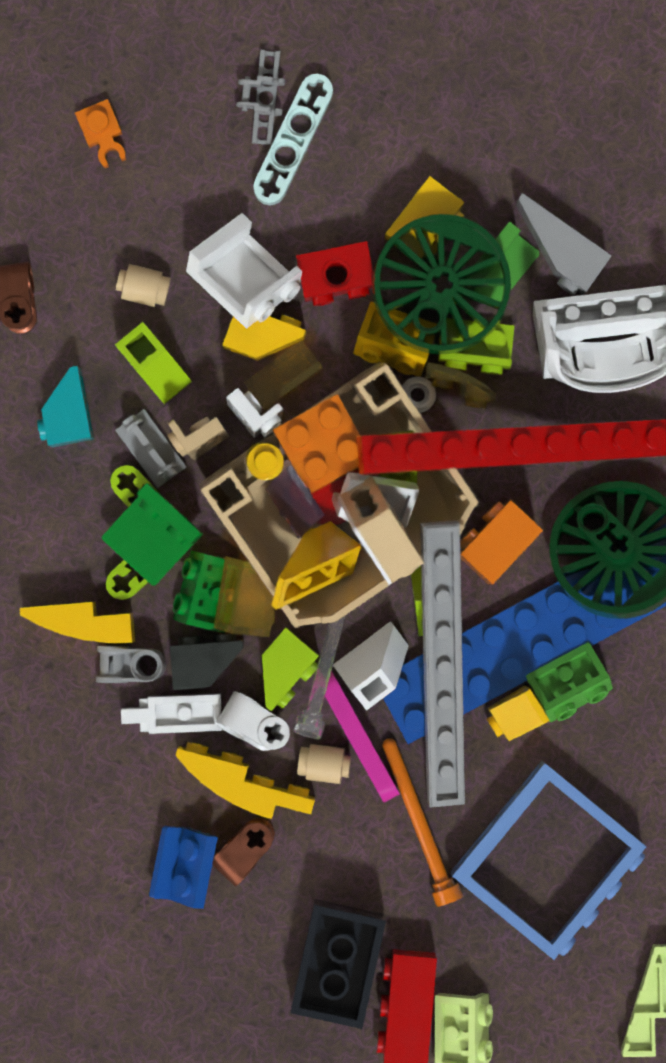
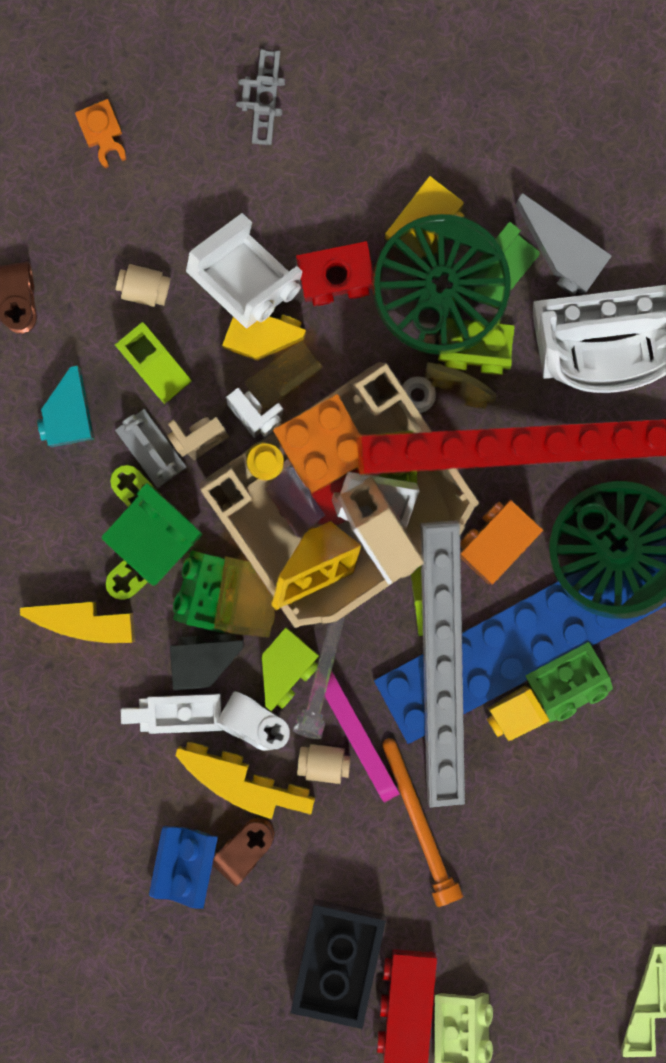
(122, 664): light grey piece -> none
(297, 141): light aqua beam -> none
(374, 665): white slope -> none
(378, 344): yellow bracket -> none
(504, 821): medium blue window -> none

